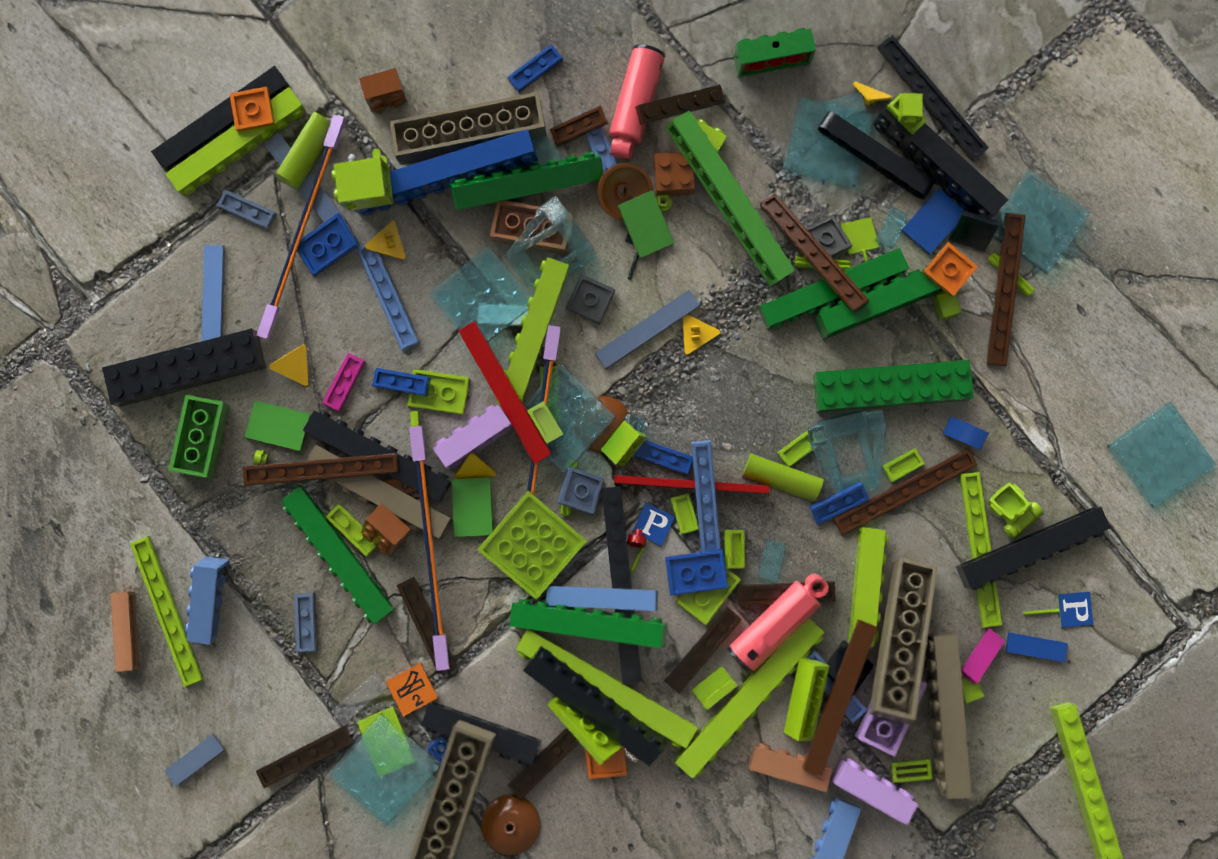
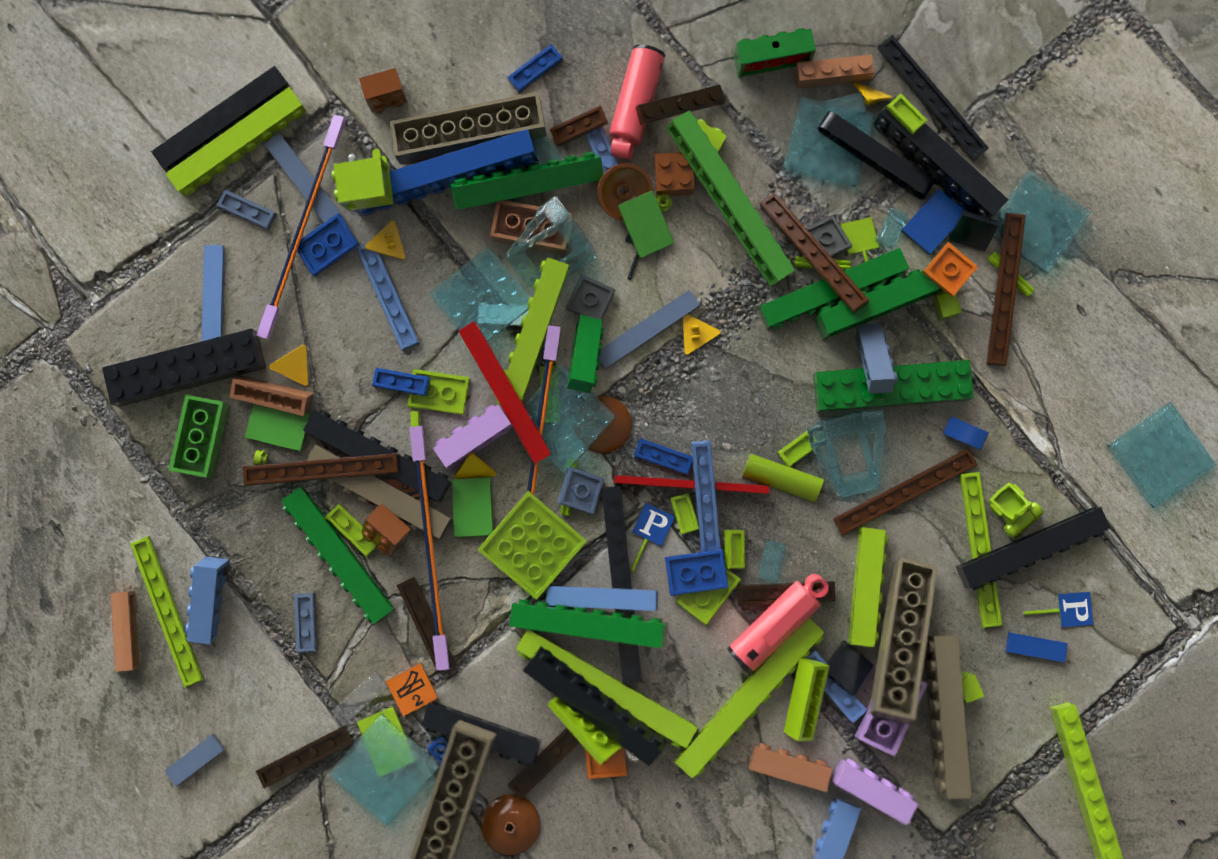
(252, 109): orange tile -> none
(270, 395): none -> nougat brick
(304, 152): lime brick -> none
(343, 382): dark pink tile -> none
(545, 422): lime tile -> none
(585, 353): none -> green brick
(623, 444): lime panel -> none
(636, 422): clear light blue plate -> none
(636, 539): red tile -> none
(703, 650): dark brown plate -> none
(714, 687): lime panel -> none
(834, 71): none -> nougat brick
(839, 503): blue tile -> none
(839, 697): reddish brown tile -> none
(875, 358): none -> sand blue brick
(894, 772): lime tile -> none
(903, 465): lime tile -> none
(910, 108): lime brick -> none
(982, 656): dark pink tile -> none

